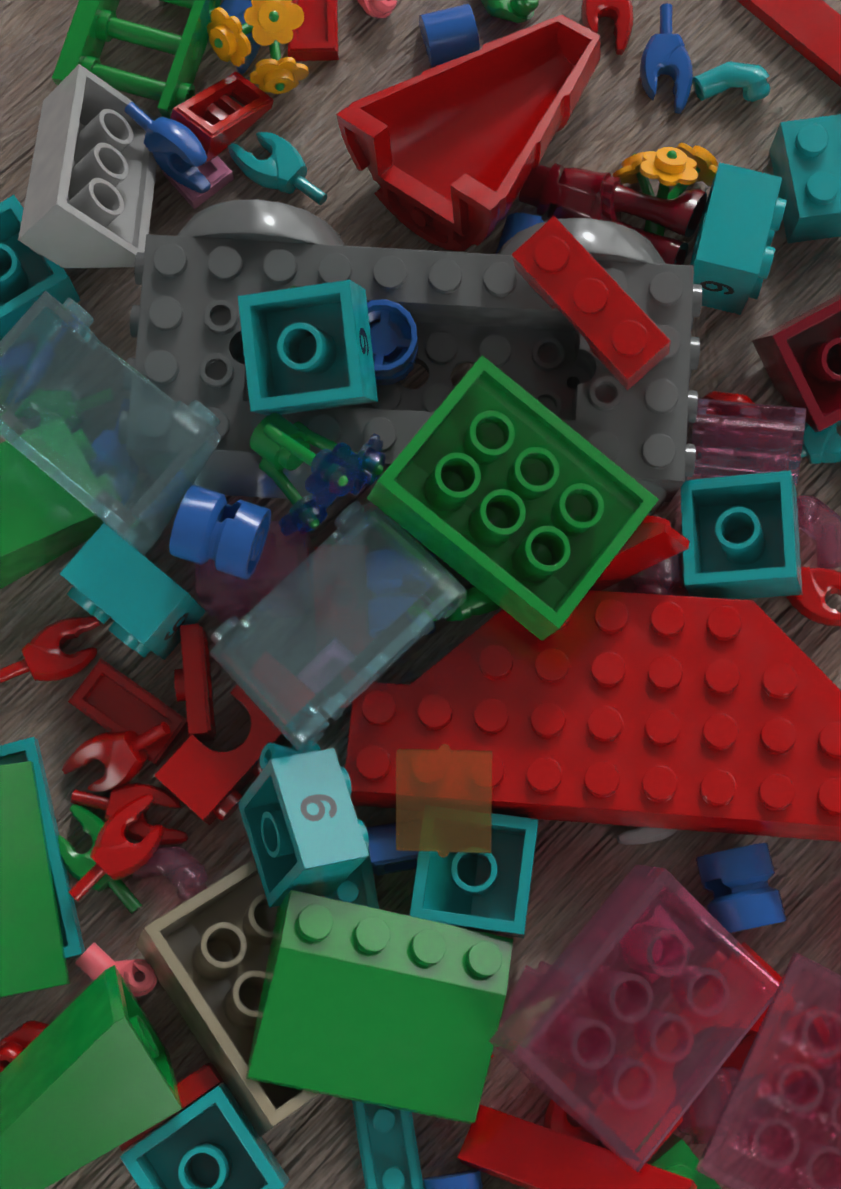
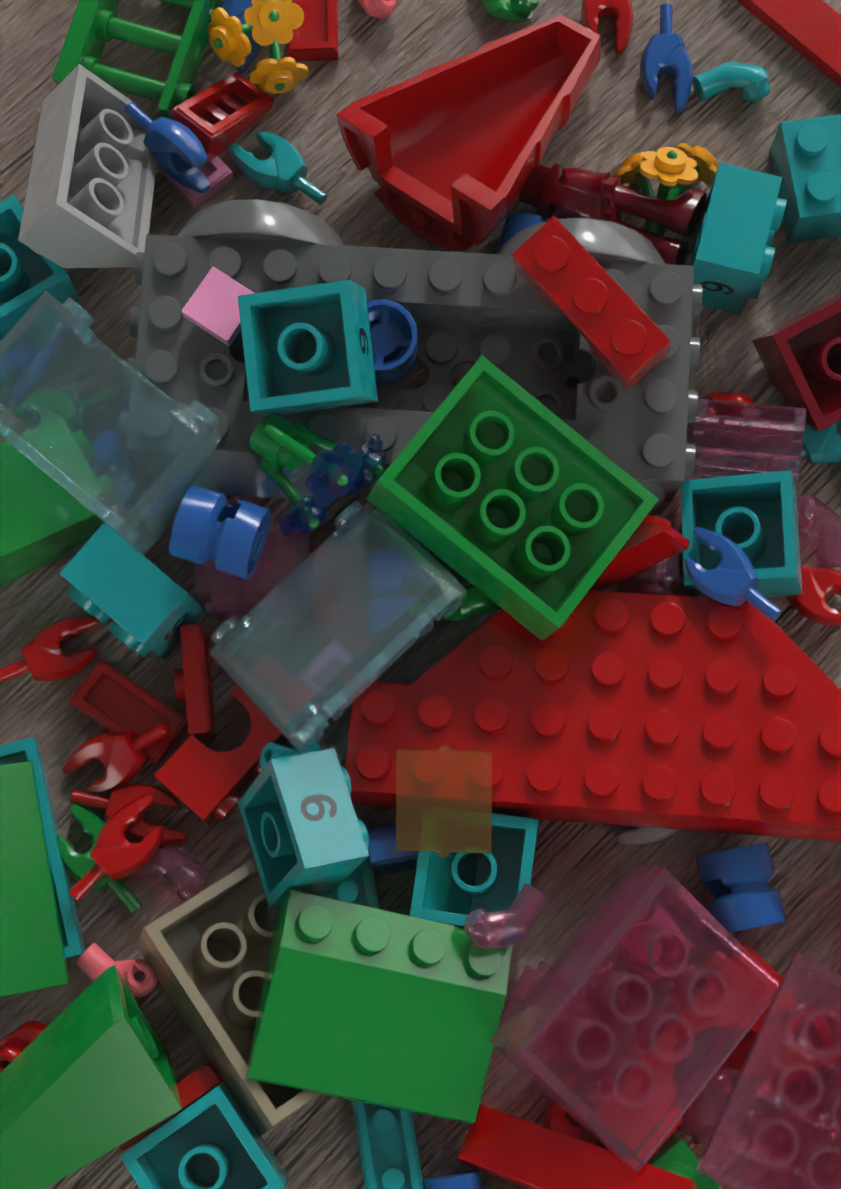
(216, 306): none -> bright pink tile
(449, 34): blue brick -> none
(506, 926): none -> clear pink arm
(733, 578): none -> blue hand

